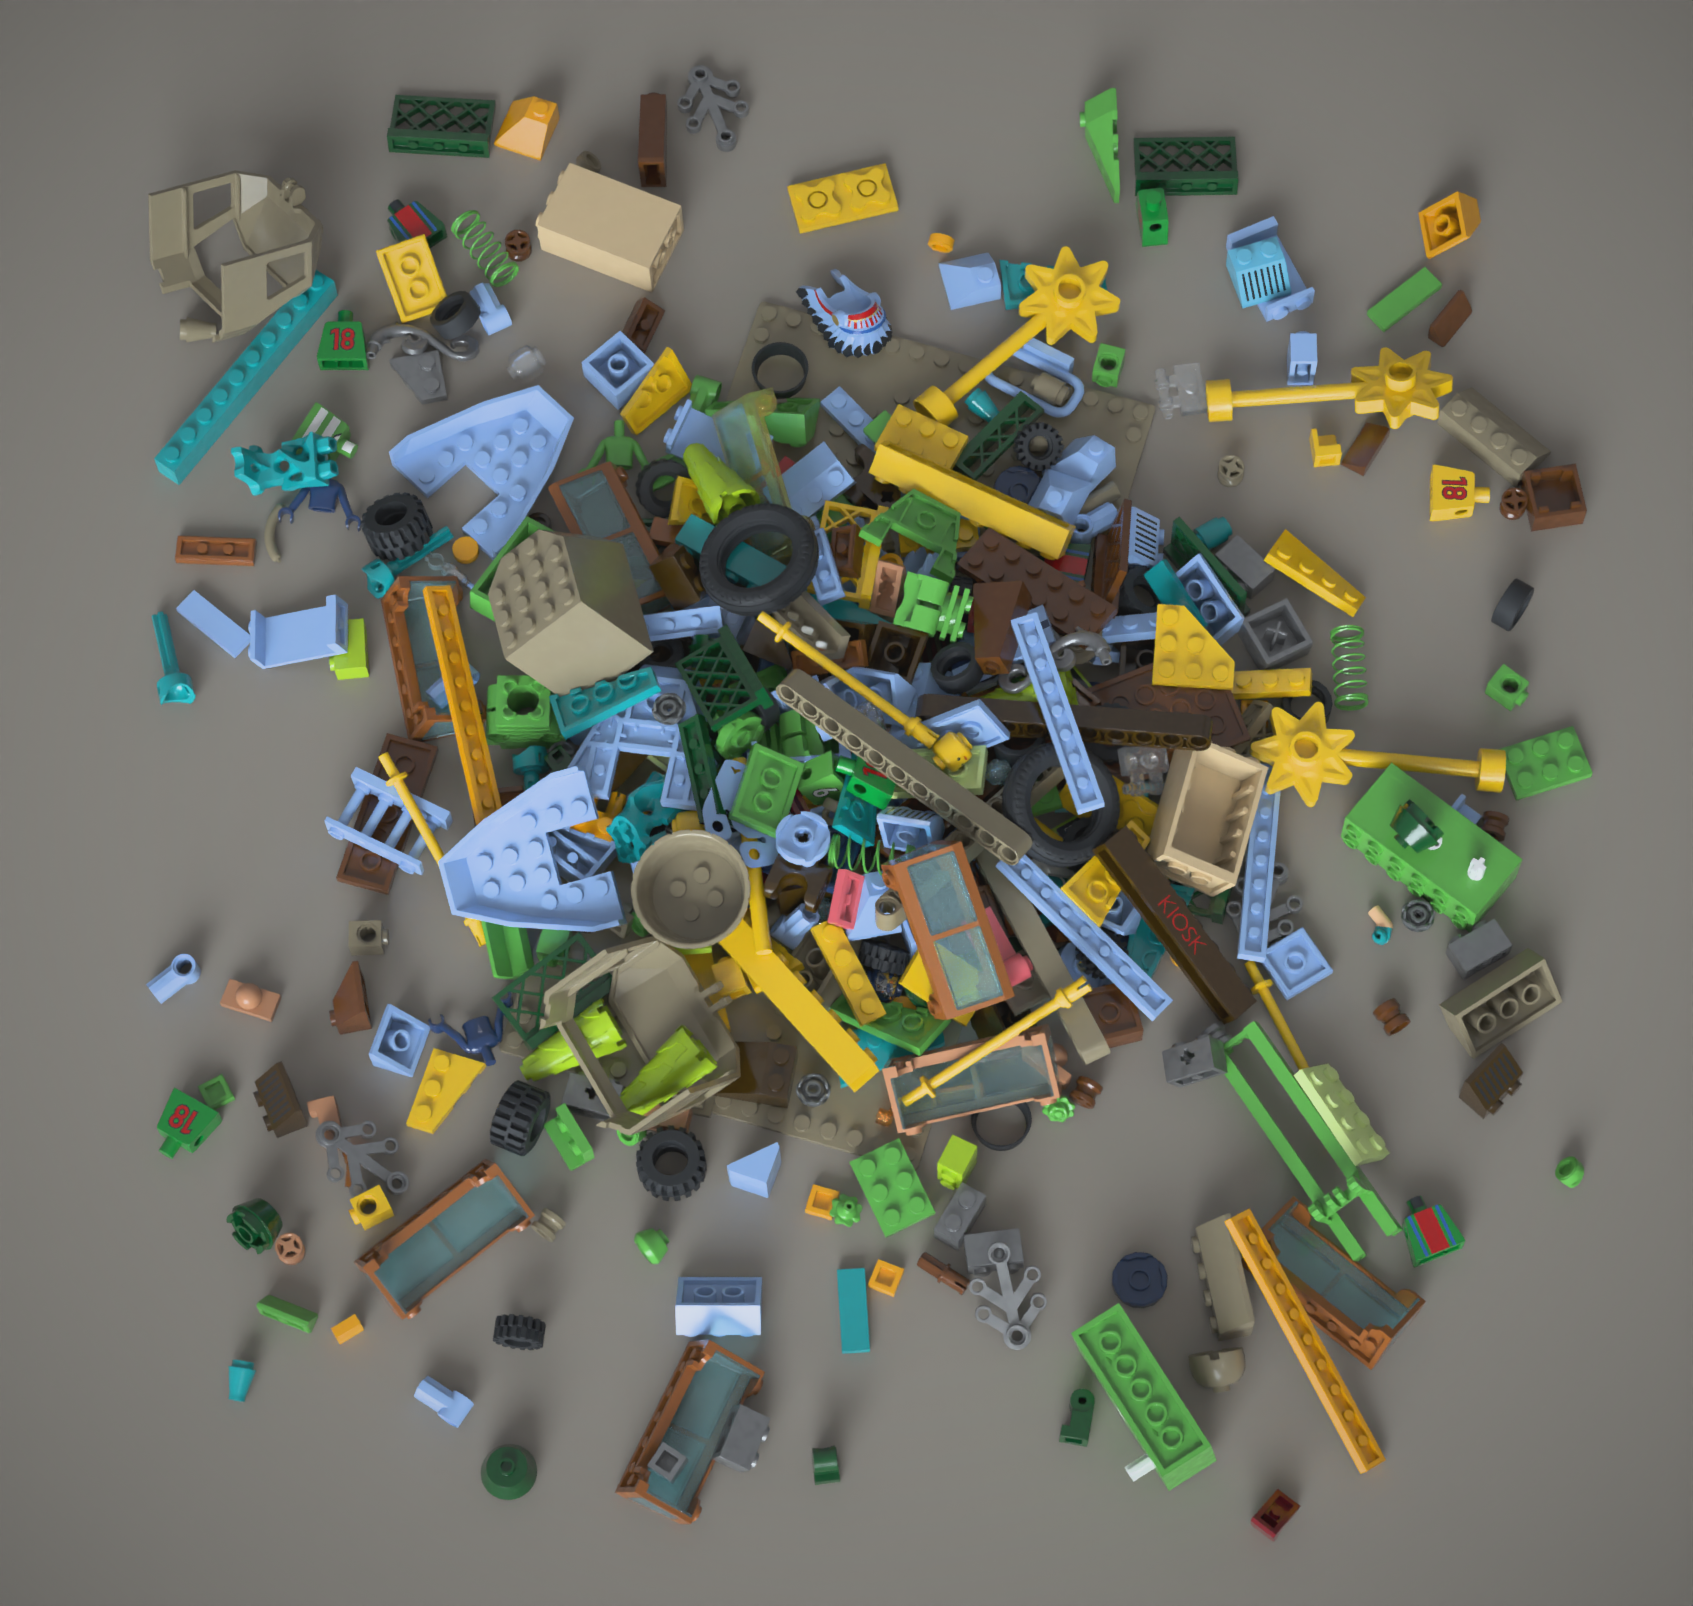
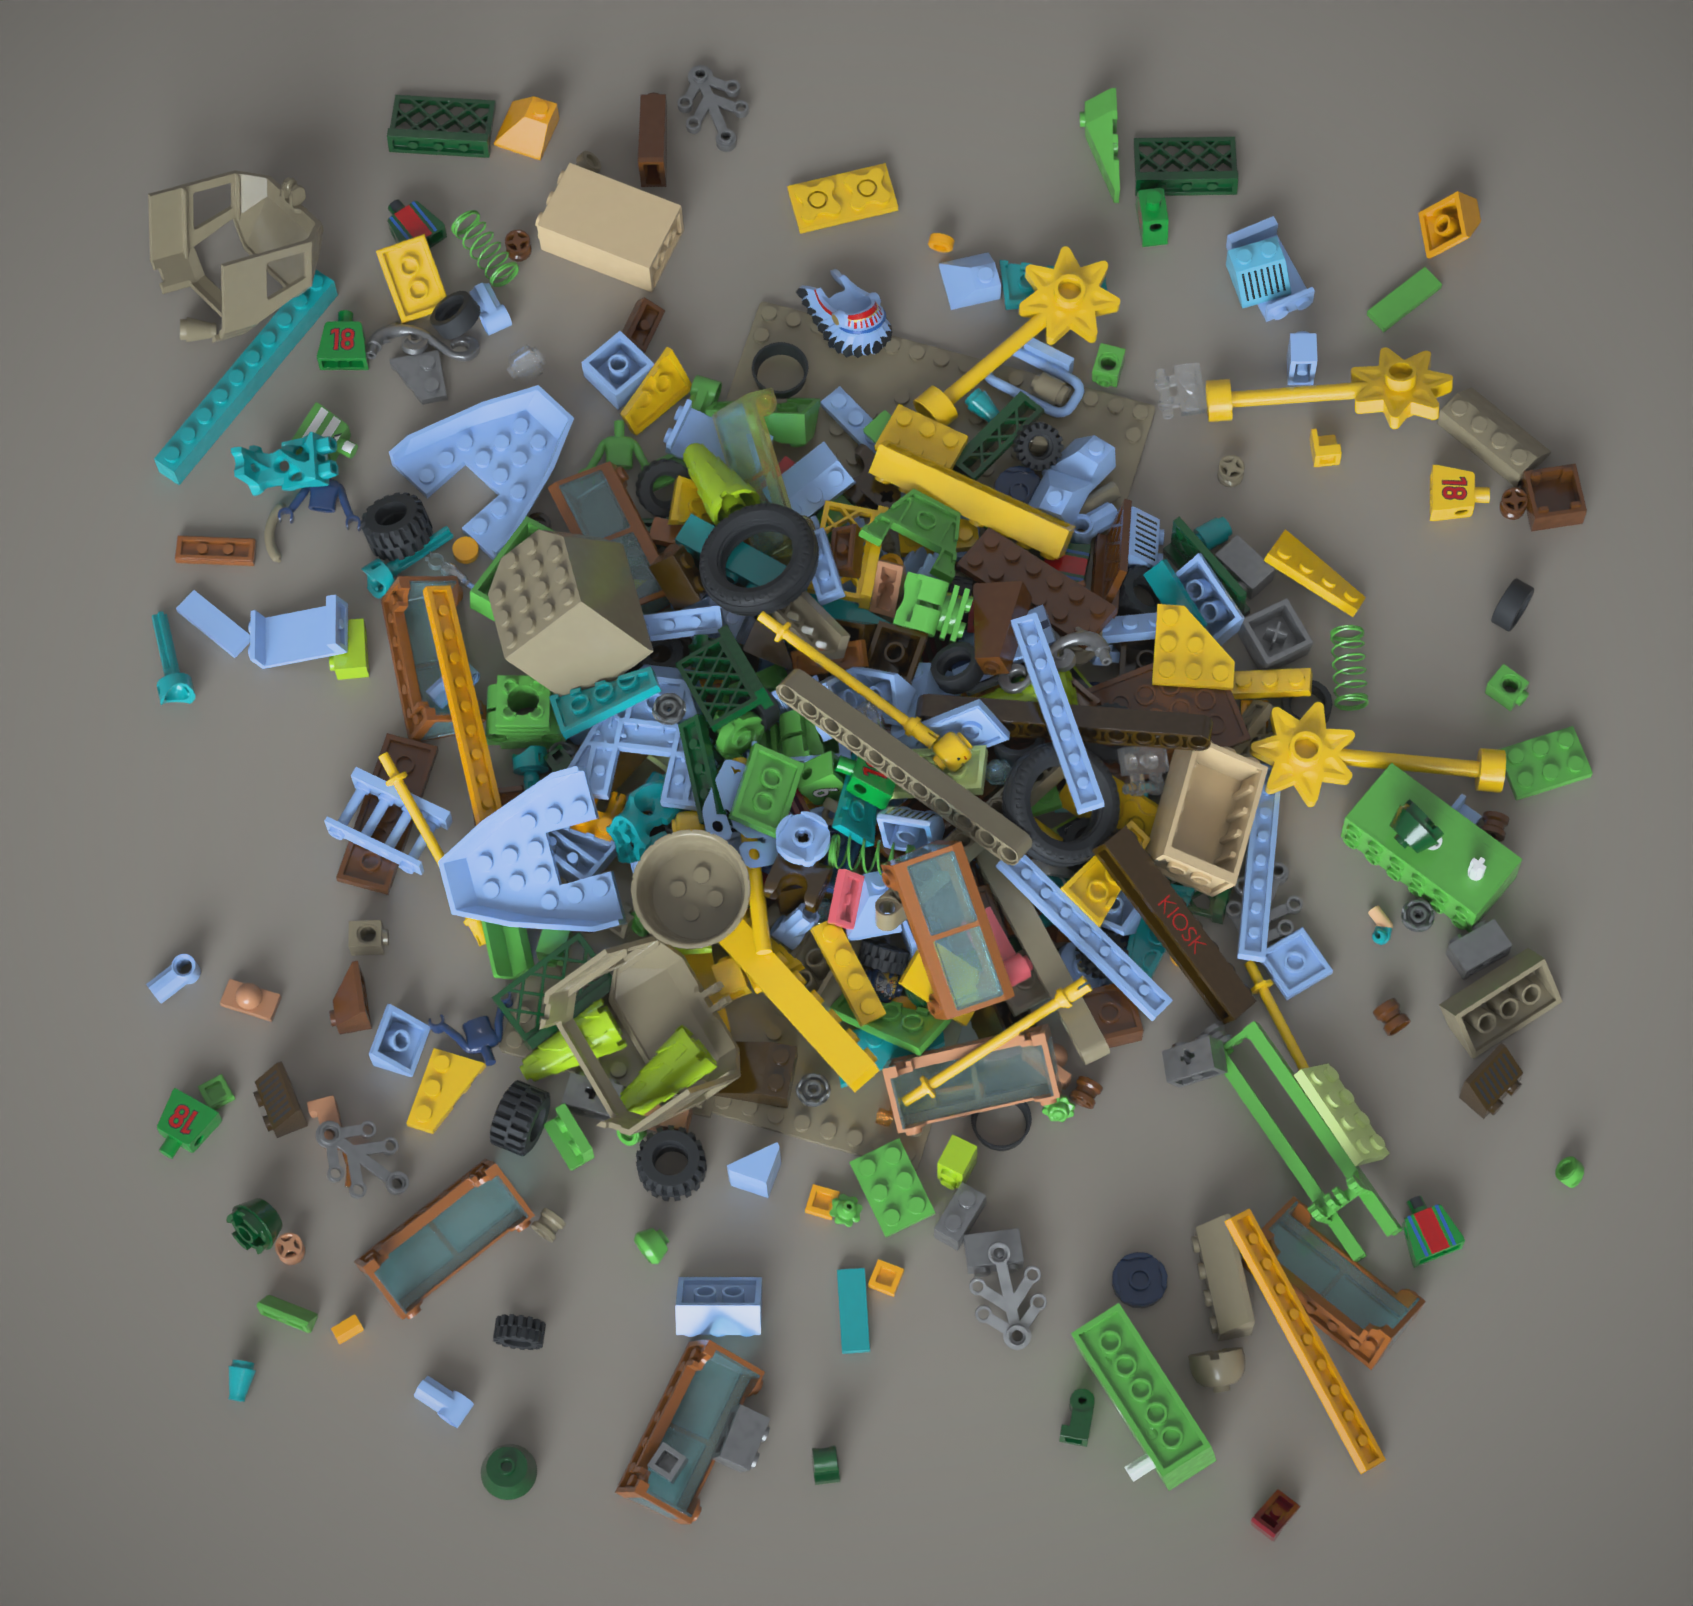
(372, 1196): yellow brick -> none
(943, 1272): reddish brown axle -> none
(1366, 448): reddish brown slope -> none
(1450, 319): reddish brown slope -> none

